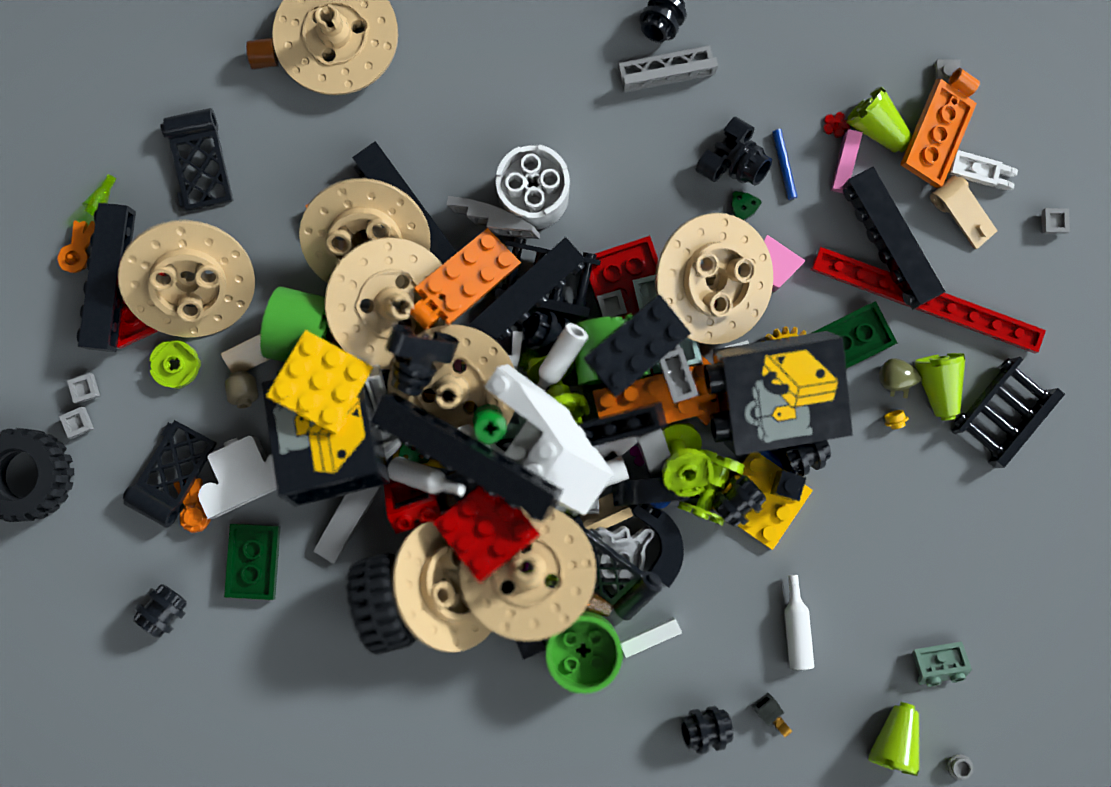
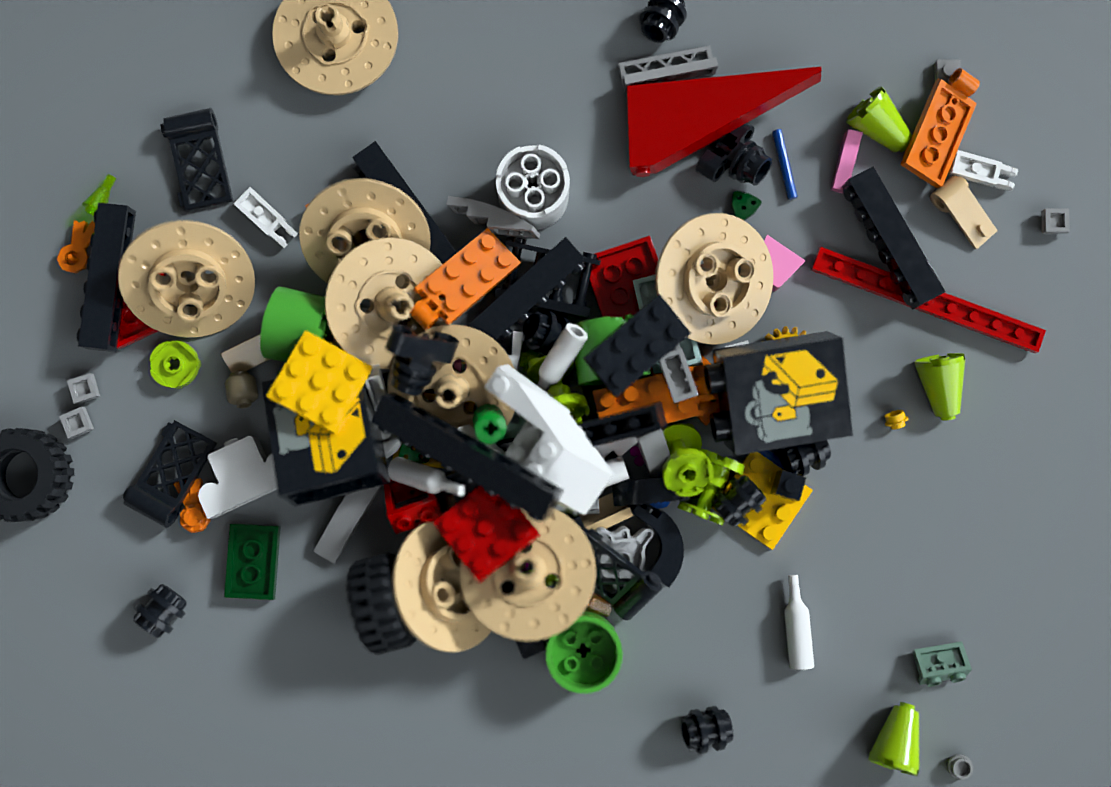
(261, 53): reddish brown piece -> none
(263, 215): none -> white hinge
(612, 304): light grey plate -> none
(651, 637): white piece -> none
(686, 115): none -> red slope
(770, 712): pearl dark grey piece -> none
(836, 124): red plant -> none
(863, 333): dark green plate -> none
(898, 376): olive piece -> none
(1031, 417): black fence -> none

